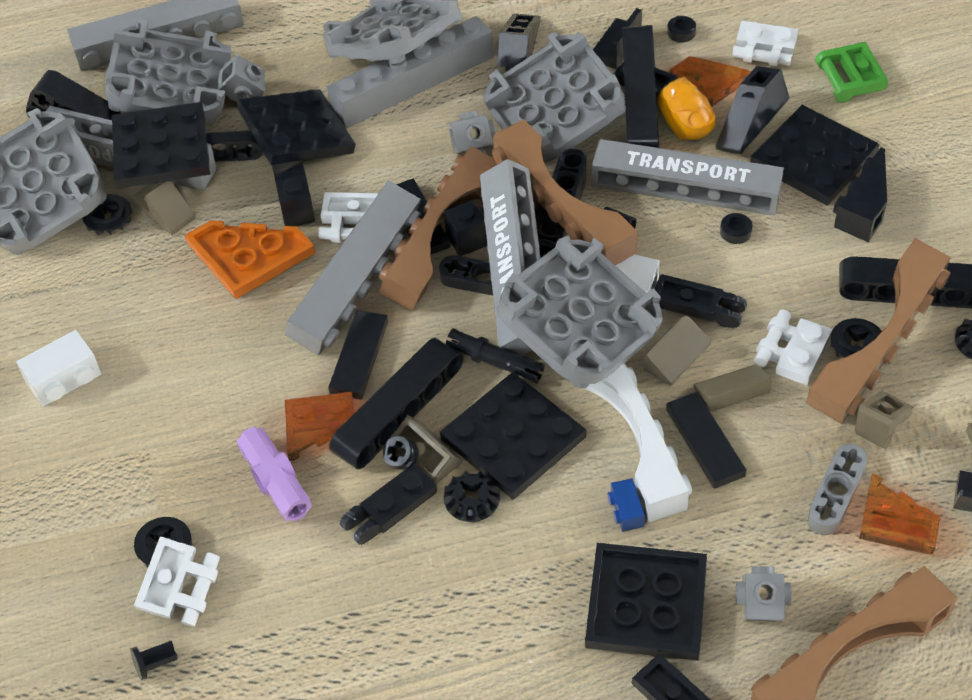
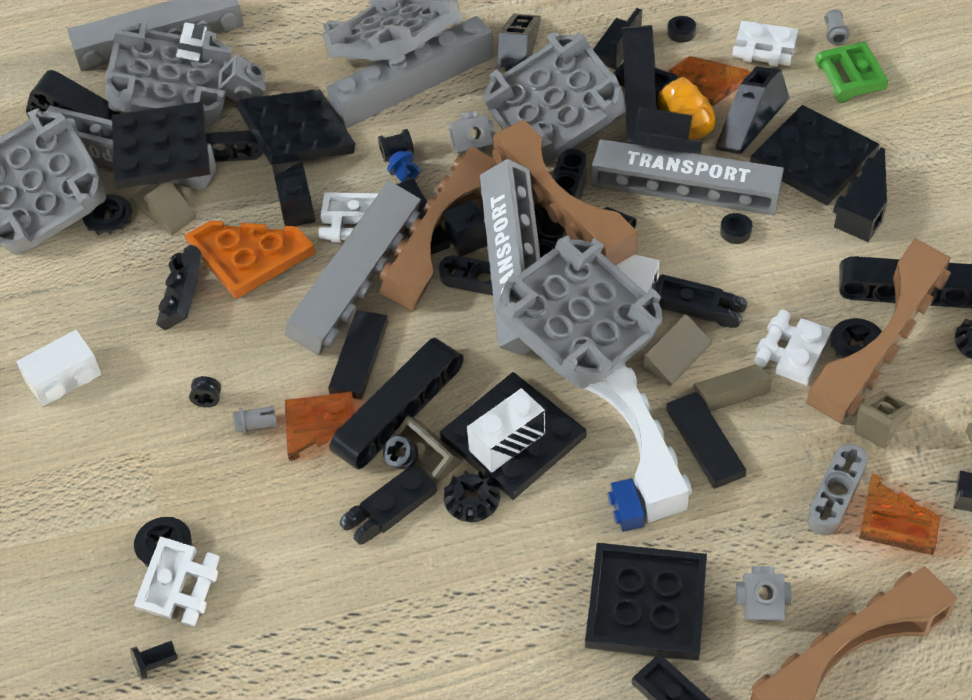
(180, 287): none -> black hinge
(191, 41): none -> white sticker
(205, 391): none -> black bush
(254, 419): none -> light grey pin
(274, 474): lavender piece -> none
(392, 144): none -> black bush
(402, 166): none -> blue plate
(481, 350): black pin -> none
(506, 430): none -> white brick
(665, 131): none -> black panel
(837, 31): none -> light grey pin

